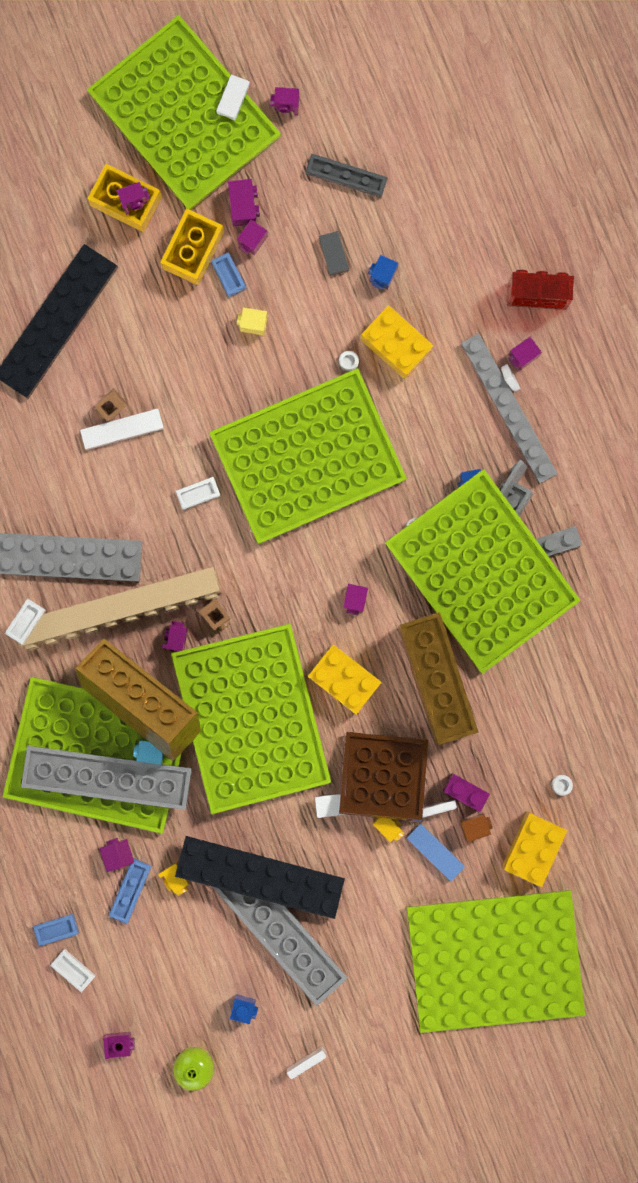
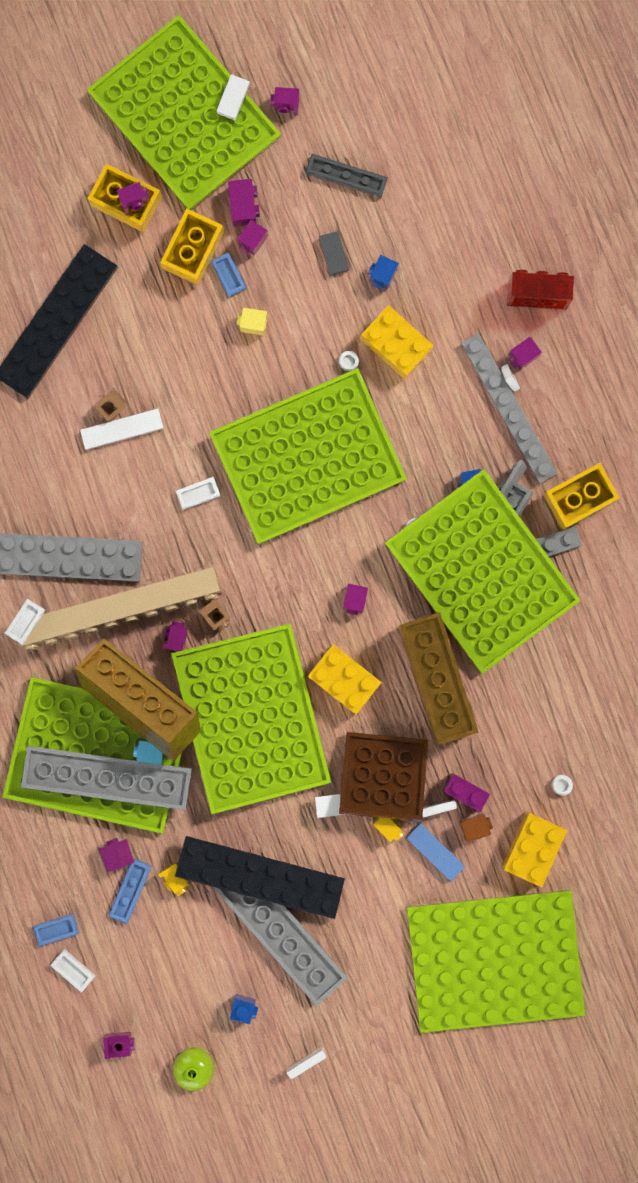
(581, 496): none -> yellow brick

